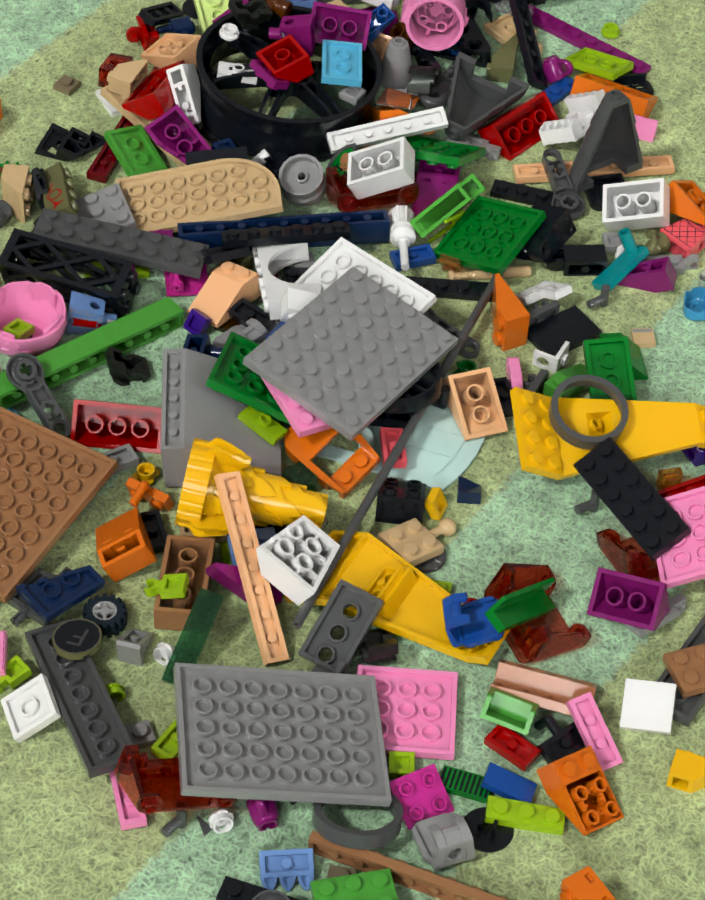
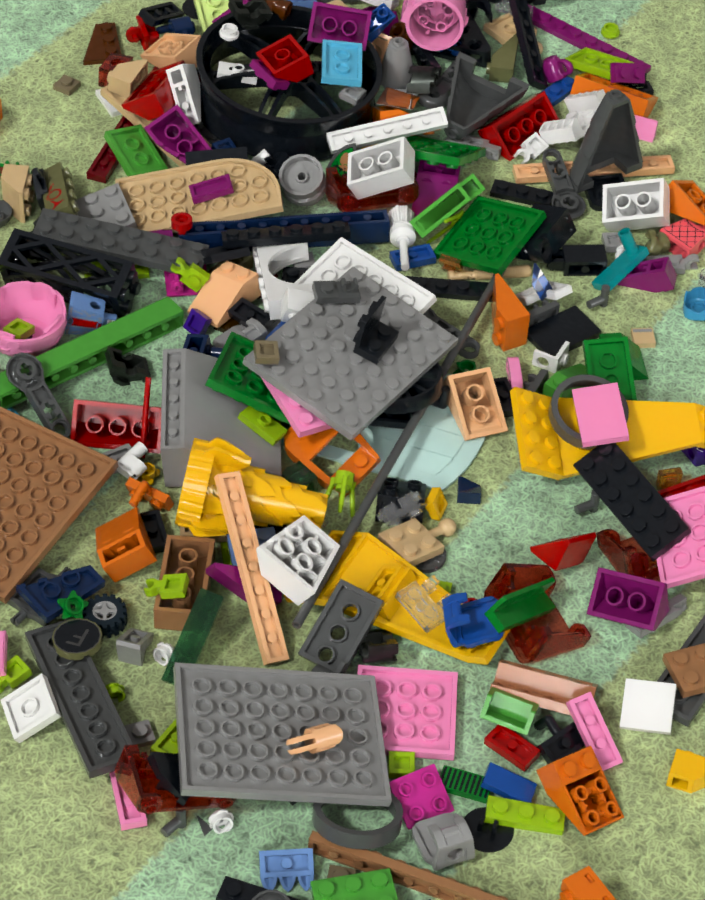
(72, 143): black slope -> none
(73, 599): none -> green plate
(102, 43): none -> reddish brown wing
(130, 463): none -> white piece
(145, 411): none -> red axle
(167, 771): none -> black slope
(181, 222): none -> red tile
(192, 275): none -> lime plate
(211, 189): none -> magenta tile
(263, 813): magenta piece -> none
(266, 352): none -> dark tan plate
(301, 29): magenta torso -> none
(317, 739): none -> light nougat arm
(336, 291): none -> dark grey plate
(344, 482): none -> lime plant
(374, 337): none -> black bracket
(388, 439): coral plate -> none
(409, 507): none -> clear hinge
(420, 606): none -> clear plate
(531, 148): none -> white plate
(540, 282): none -> sticker
(564, 552): none -> red slope
(600, 415): none -> bright pink tile
(627, 73): none -> magenta plate

